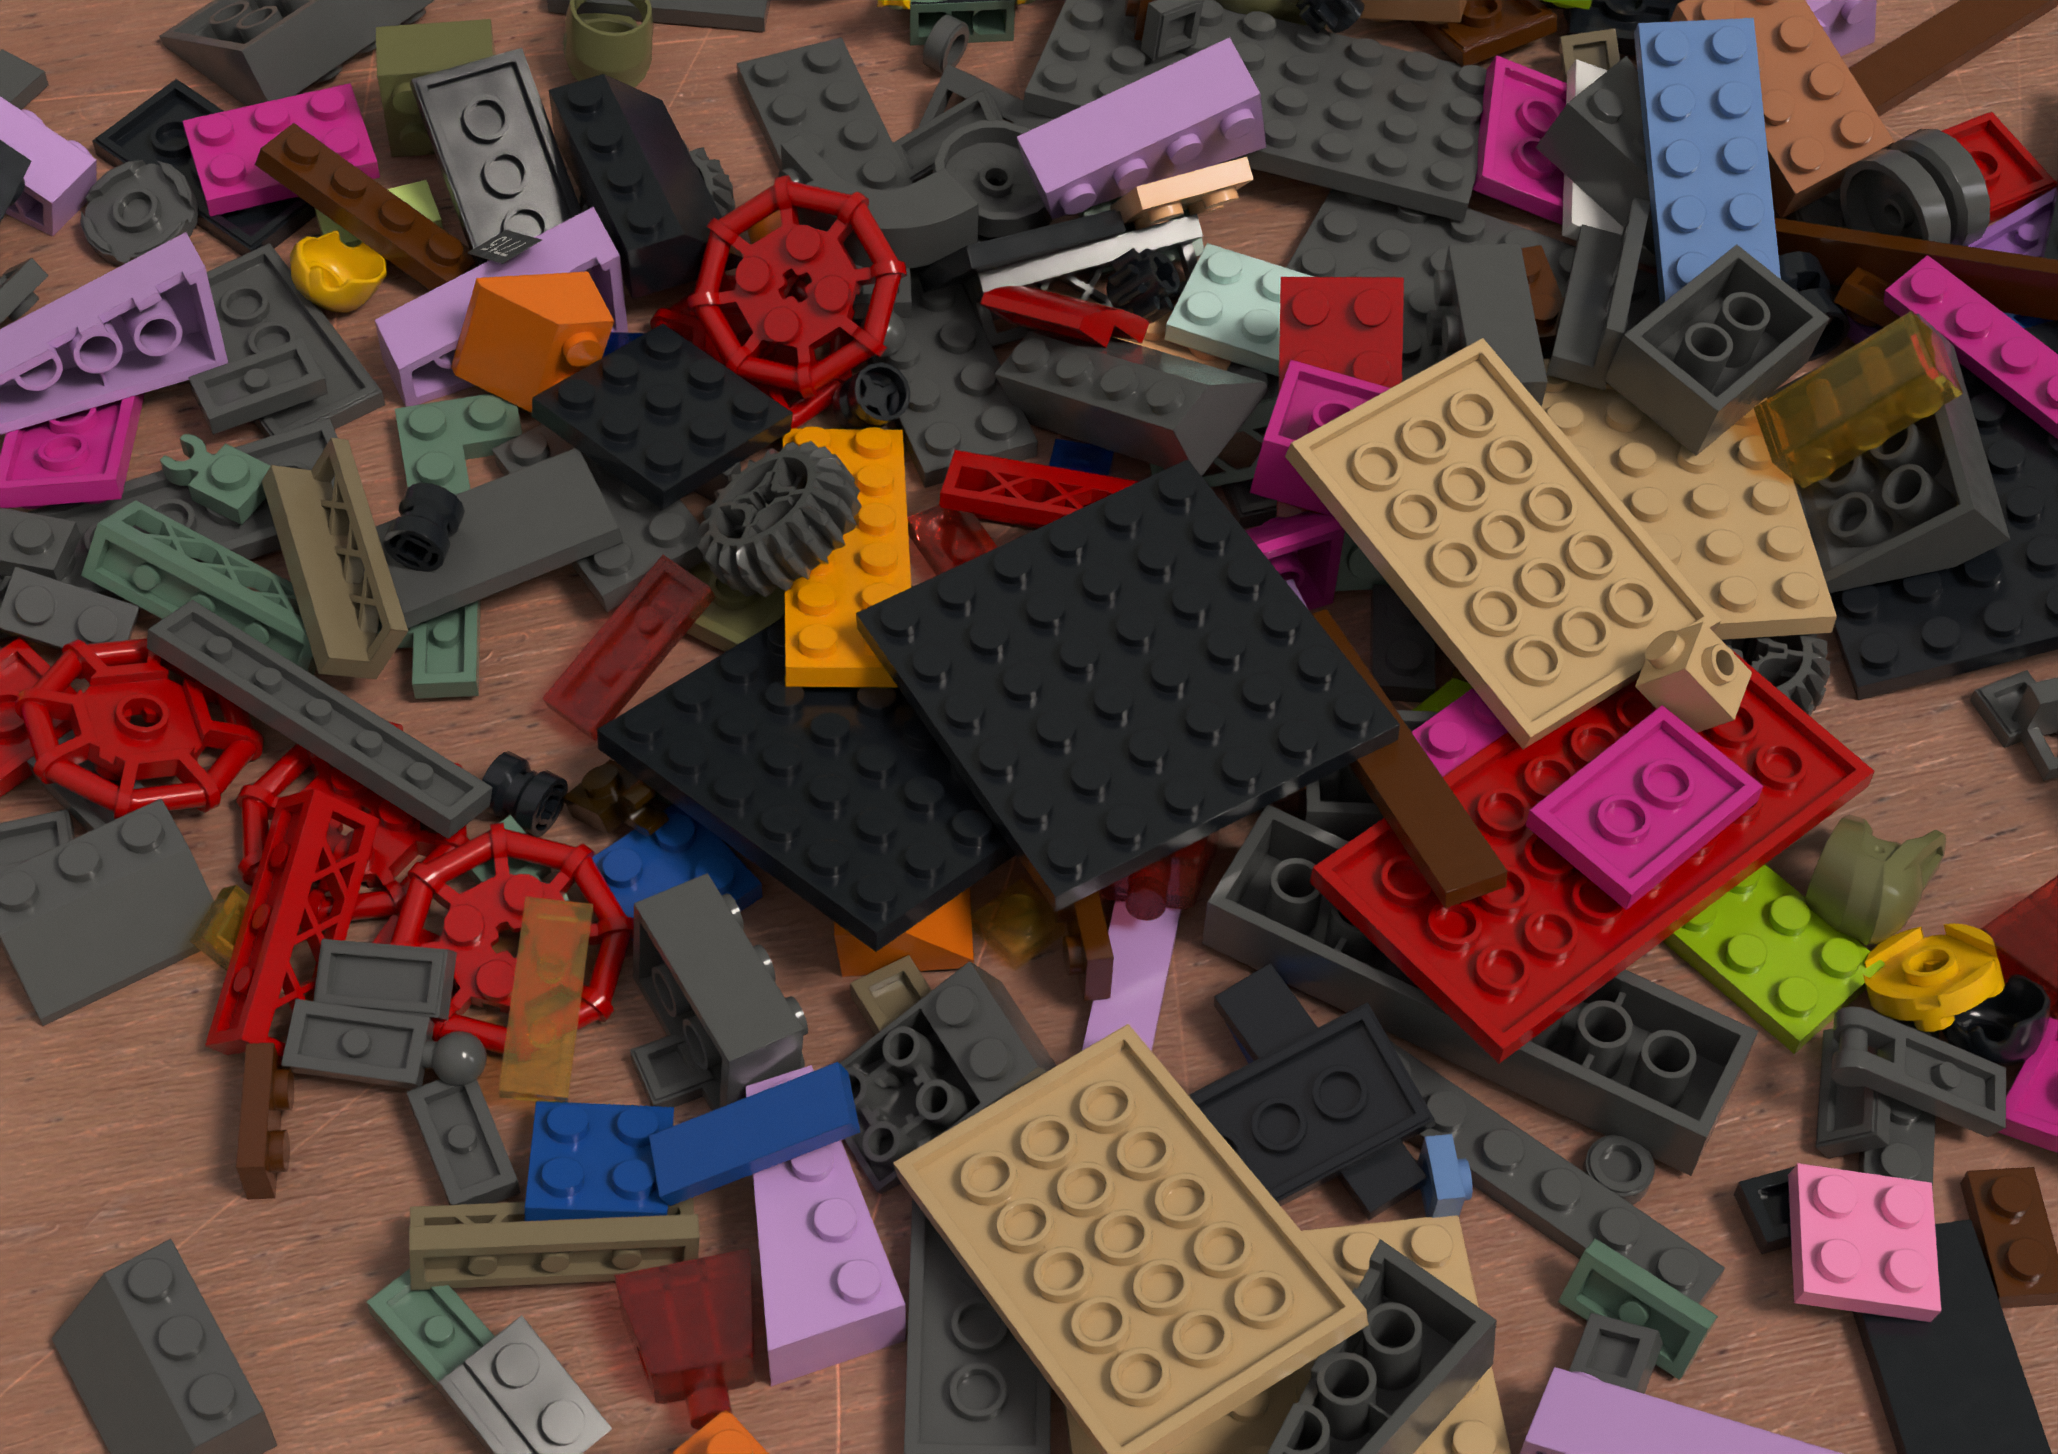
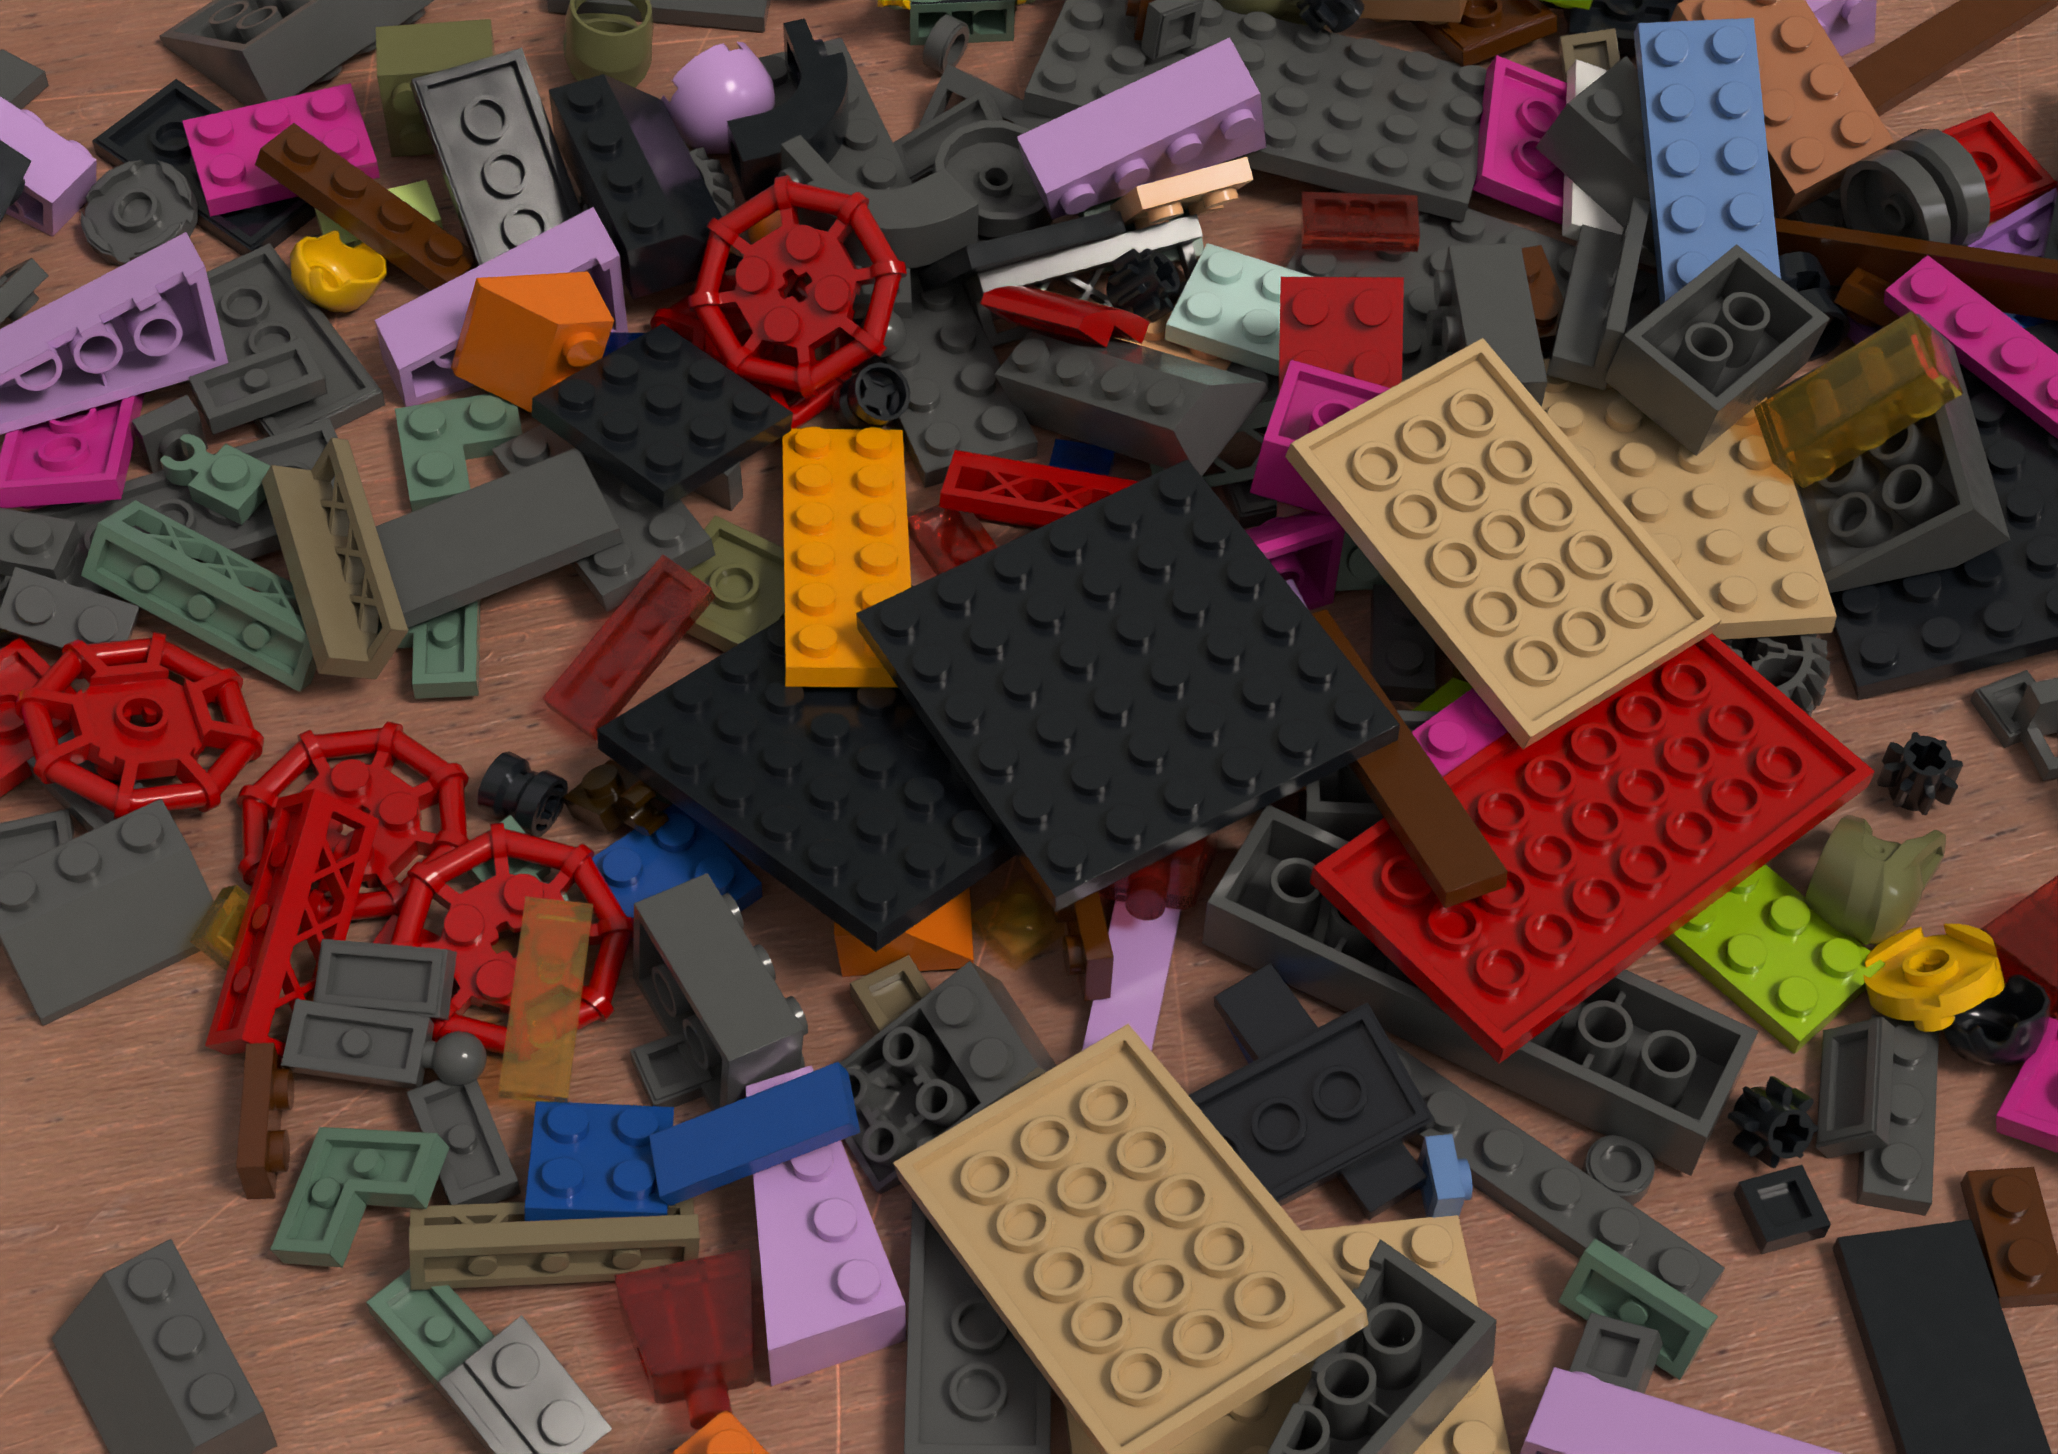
(162, 428): none -> dark grey plate
(320, 718): dark grey plate -> none
(344, 1176): none -> sand green plate
(422, 531): black wheel -> none
(504, 246): dark grey sticker -> none
(717, 89): none -> lavender cylinder
(779, 519): dark grey gear -> none
(814, 111): none -> black arch
(1359, 221): none -> clear red plate
(1643, 806): dark pink plate -> none
(1694, 677): tan brick -> none
(1773, 1122): none -> black gear
(1863, 1243): bright pink plate -> none
(1919, 773): none -> black gear
(1919, 1070): dark grey plate -> none

